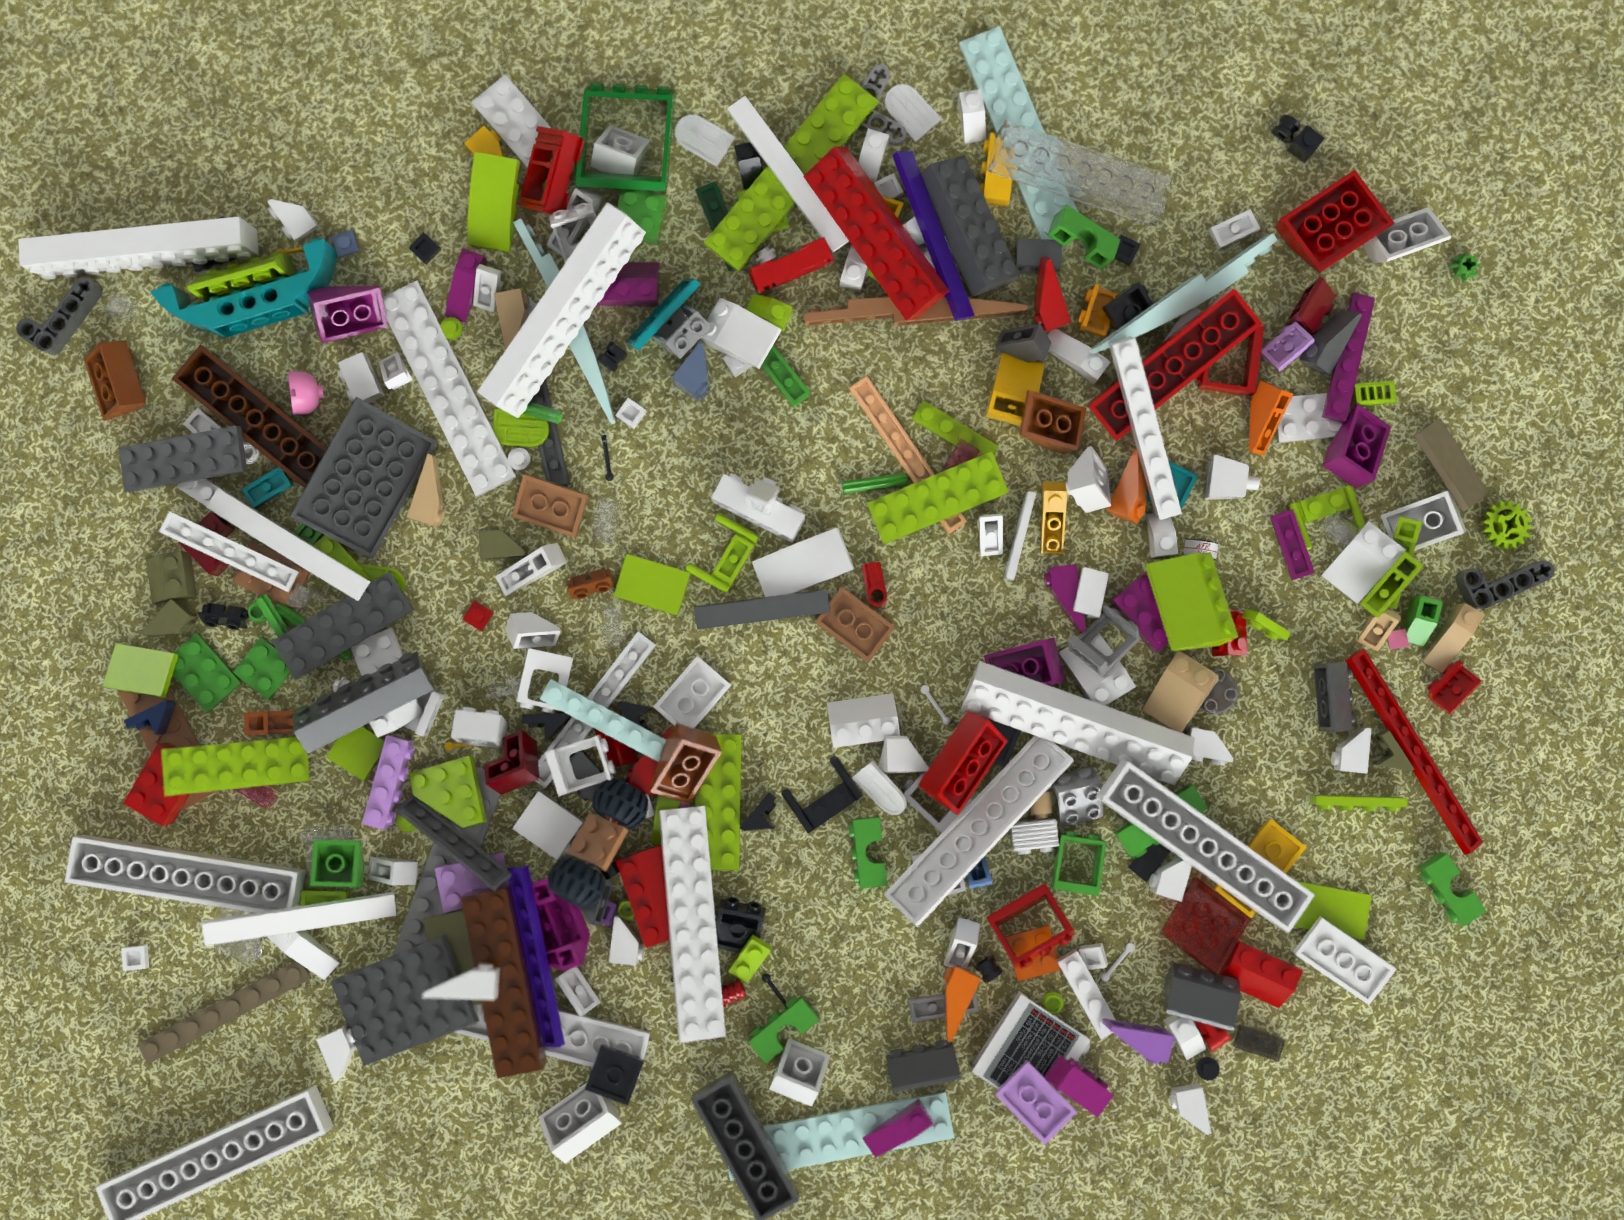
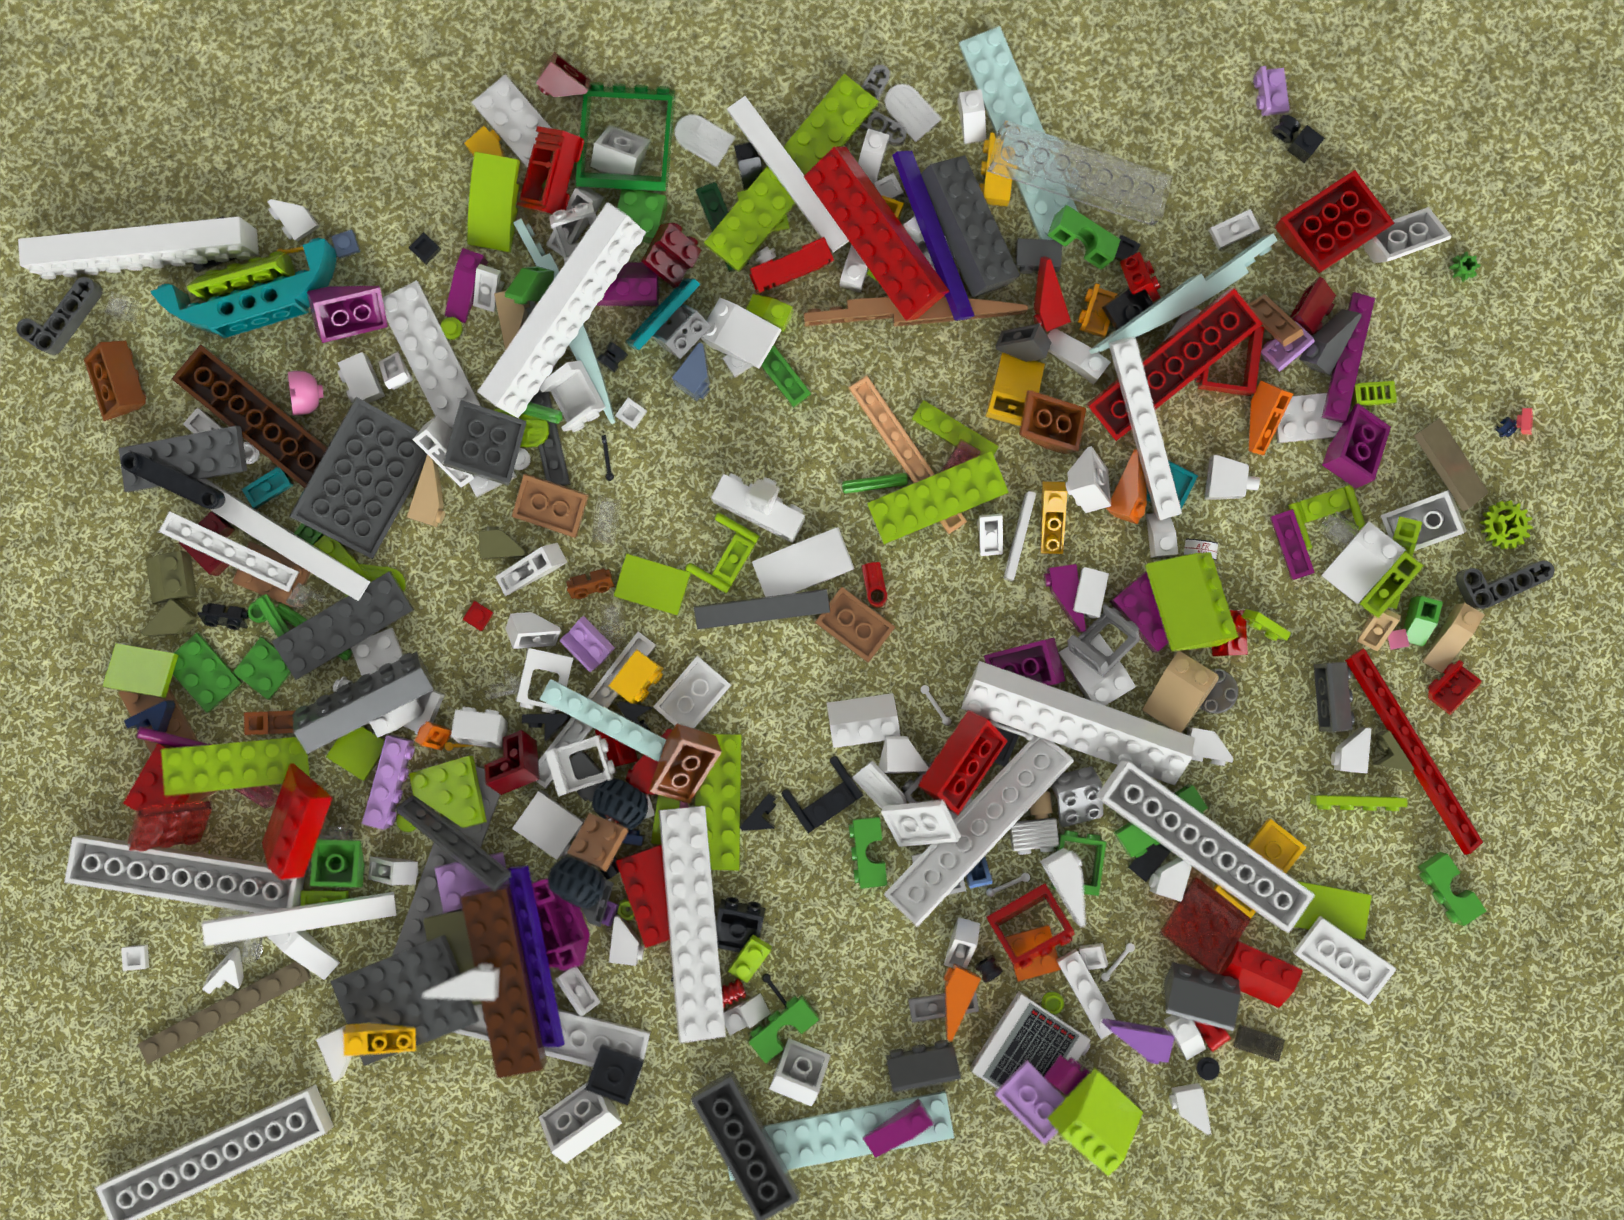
(167, 739): none -> magenta piece
(169, 825): none -> clear red plate
(172, 480): none -> black piece
(228, 970): none -> white slope
(295, 824): none -> red slope
(377, 1039): none -> yellow slope
(433, 735): none -> orange plate
(434, 441): none -> white slope
(484, 443): none -> dark grey plate
(530, 284): none -> bright green slope
(561, 78): none -> slope
(574, 395): none -> white panel
(587, 644): none -> lavender bracket
(634, 837): none -> dark blue plate
(636, 677): none -> yellow slope
(671, 253): none -> dark red plate
(745, 1014): none -> white slope
(920, 823): none -> white plate
(1024, 877): none -> white hinge
(1028, 736): none -> white hinge
(1068, 881): none -> white slope
(1098, 1121): none -> lime slope
(1139, 276): none -> red bracket
(1272, 91): none -> lavender bracket
(1276, 320): none -> medium nougat plate
(1508, 427): none -> dark blue plate
(1525, 421): none -> coral plate

